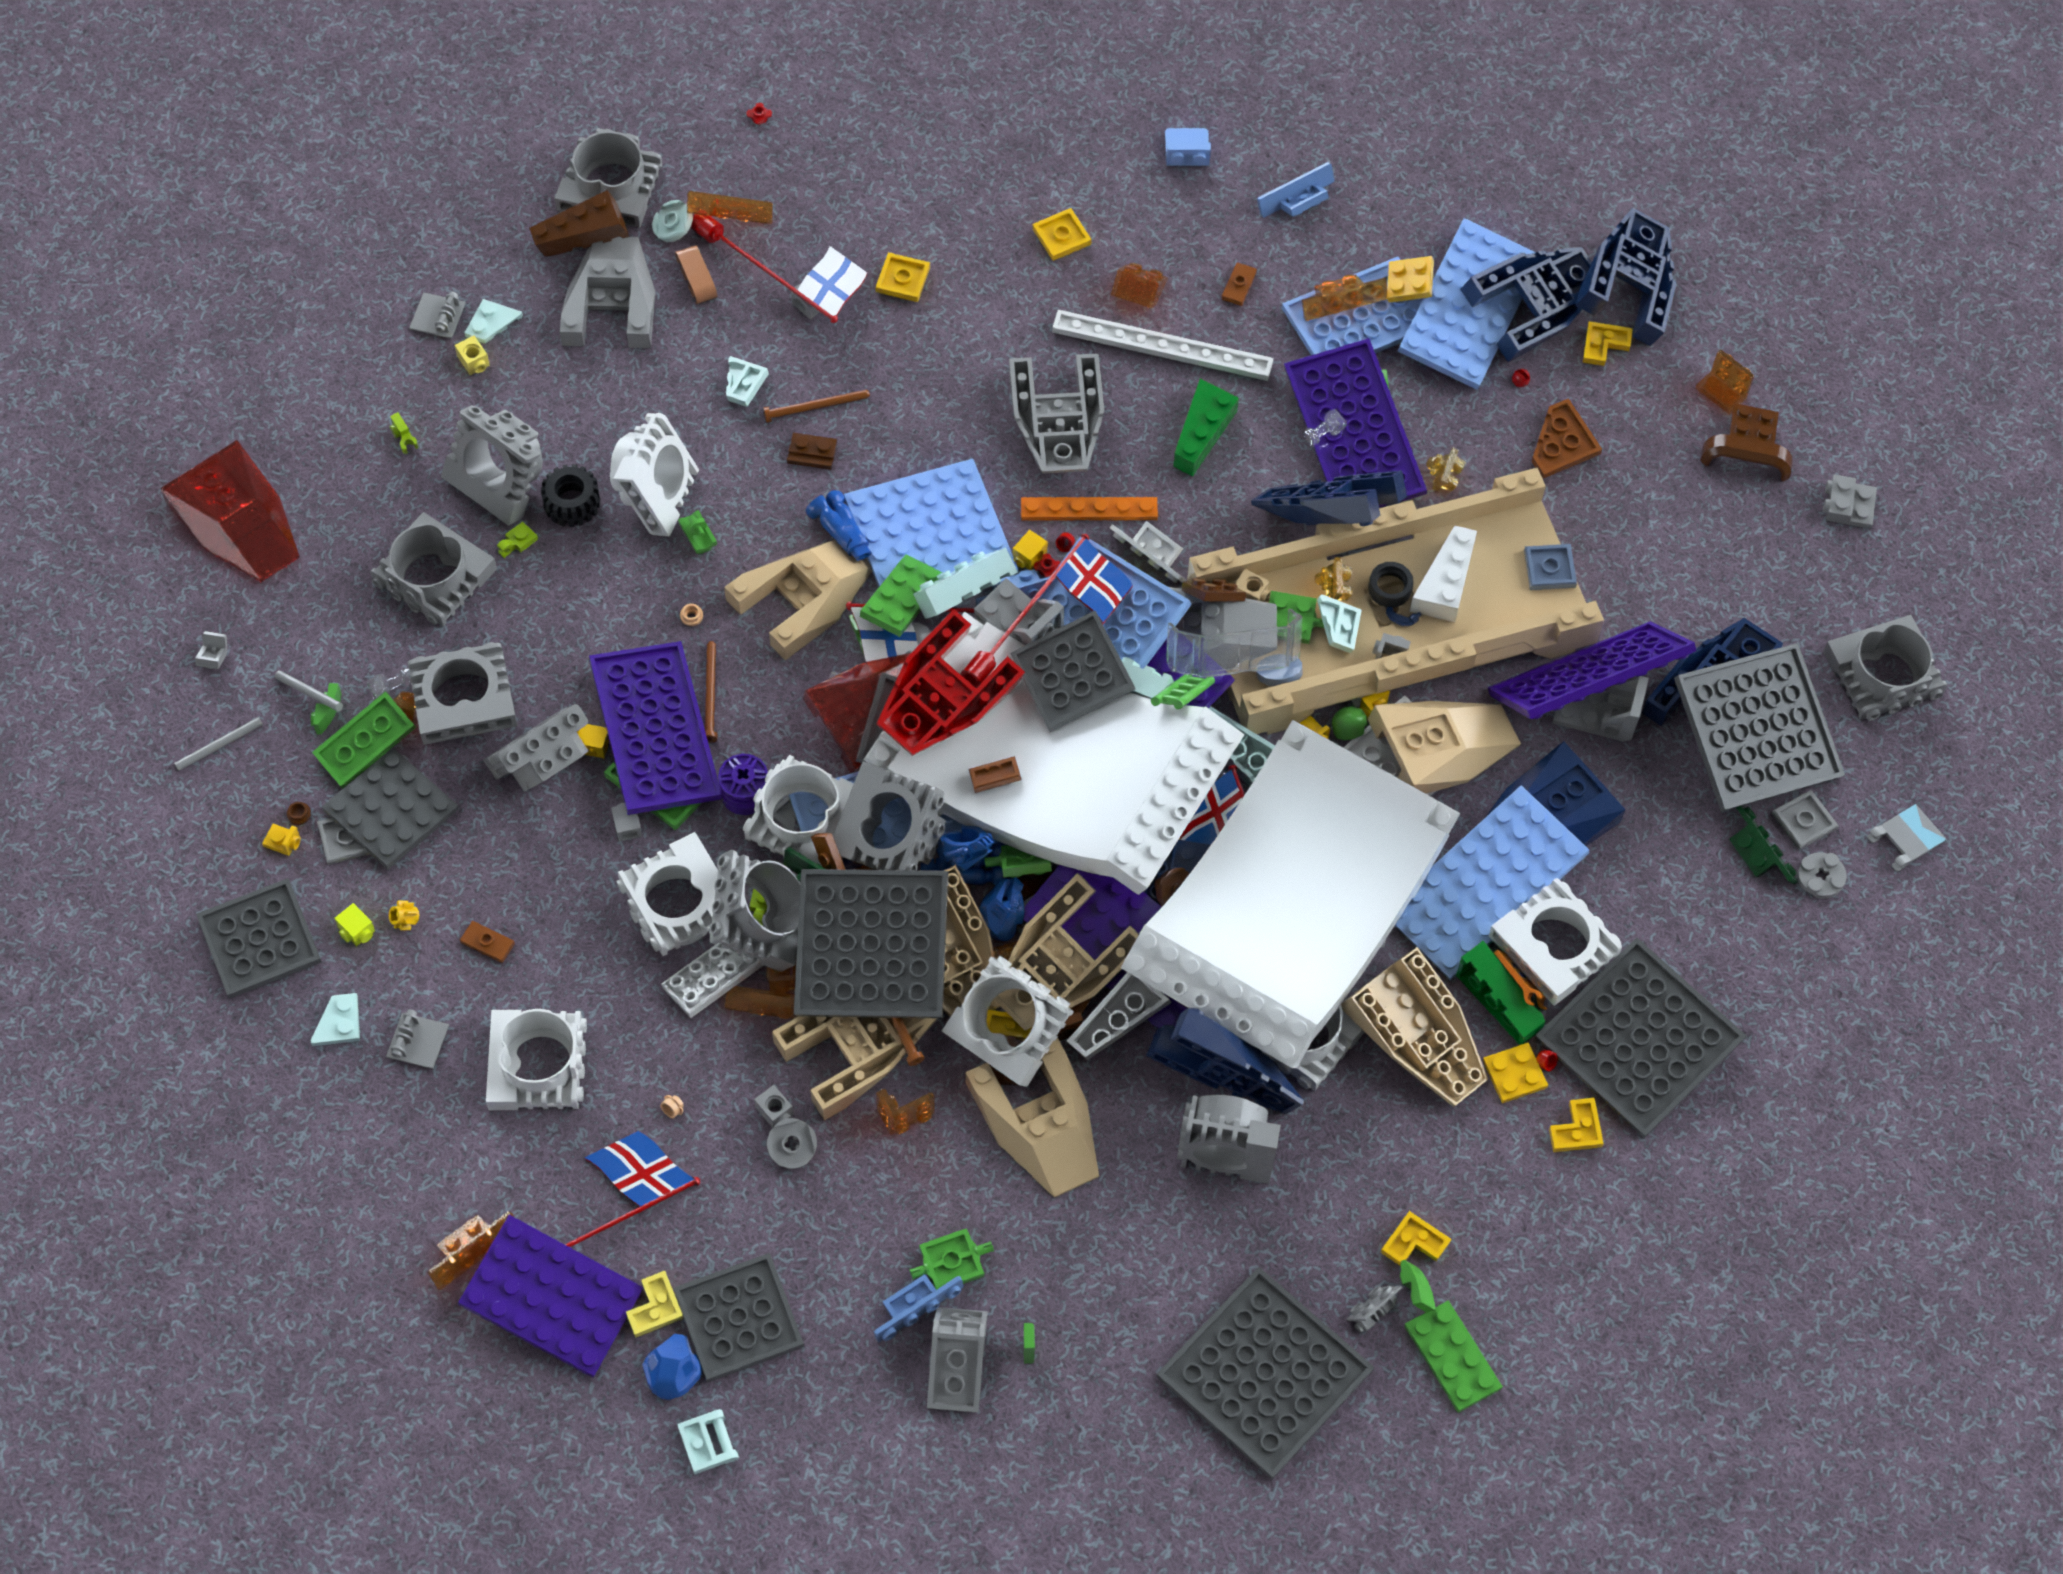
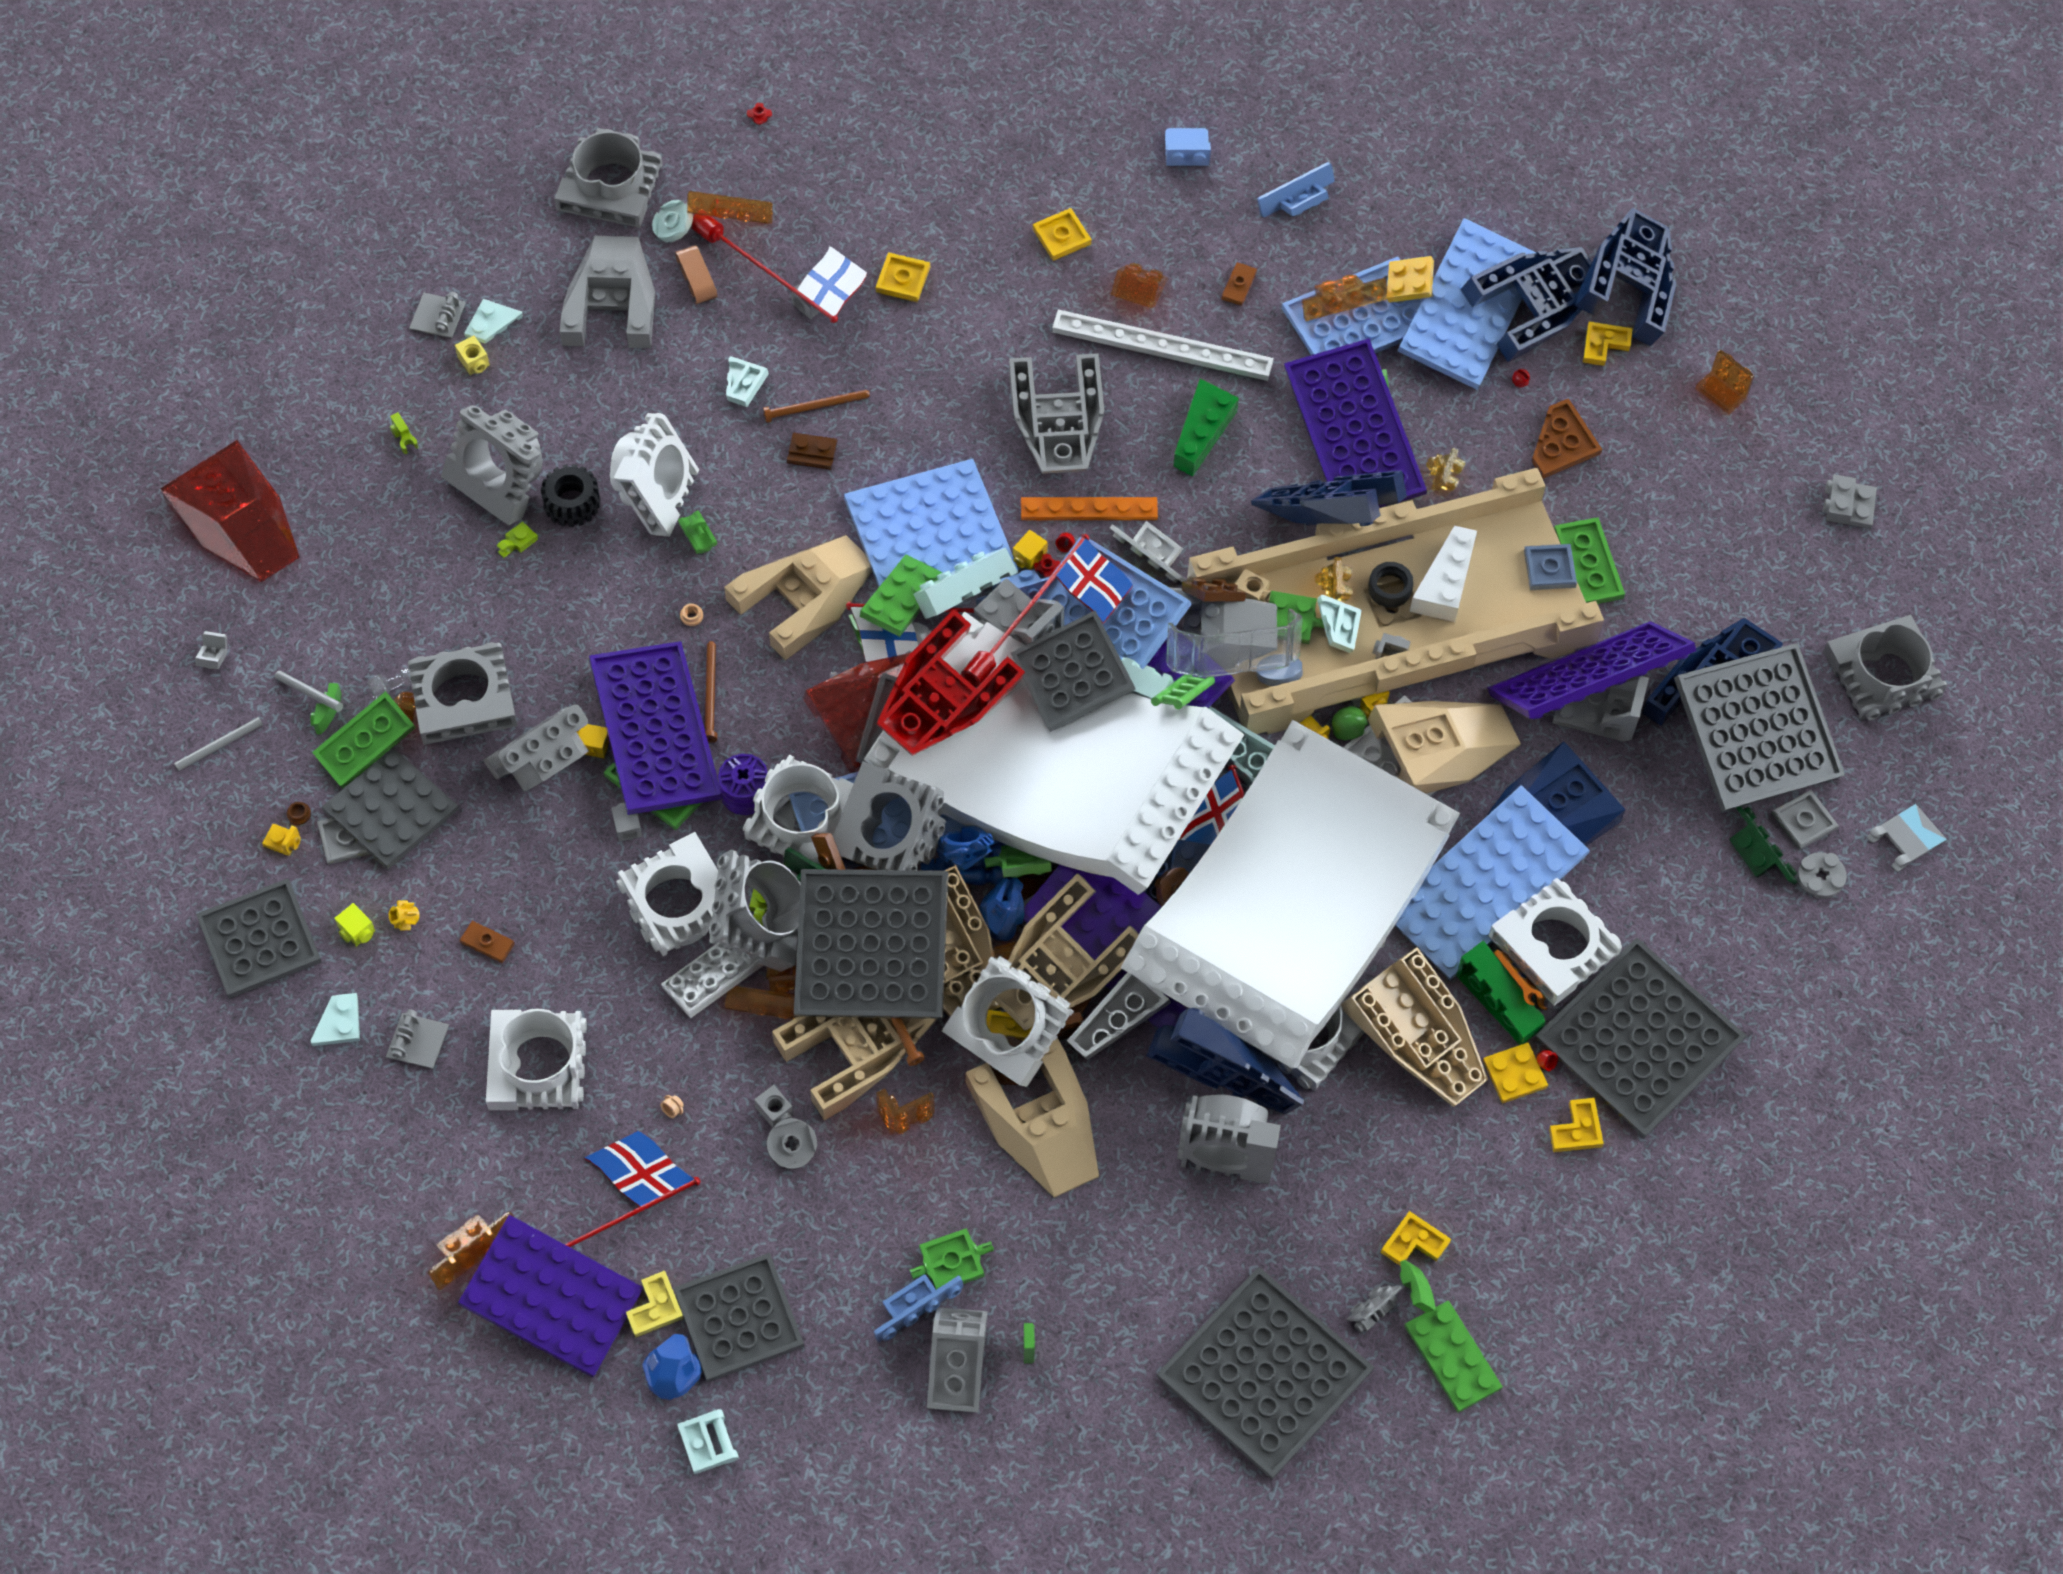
(439, 599): light grey hose -> none
(580, 225): reddish brown wedge -> none
(839, 523): blue piece -> none
(995, 774): dark orange plate -> none
(1333, 423): clear leg -> none
(1402, 620): dark blue piece -> none
(1592, 560): none -> bright green plate
(1751, 440): reddish brown piece -> none

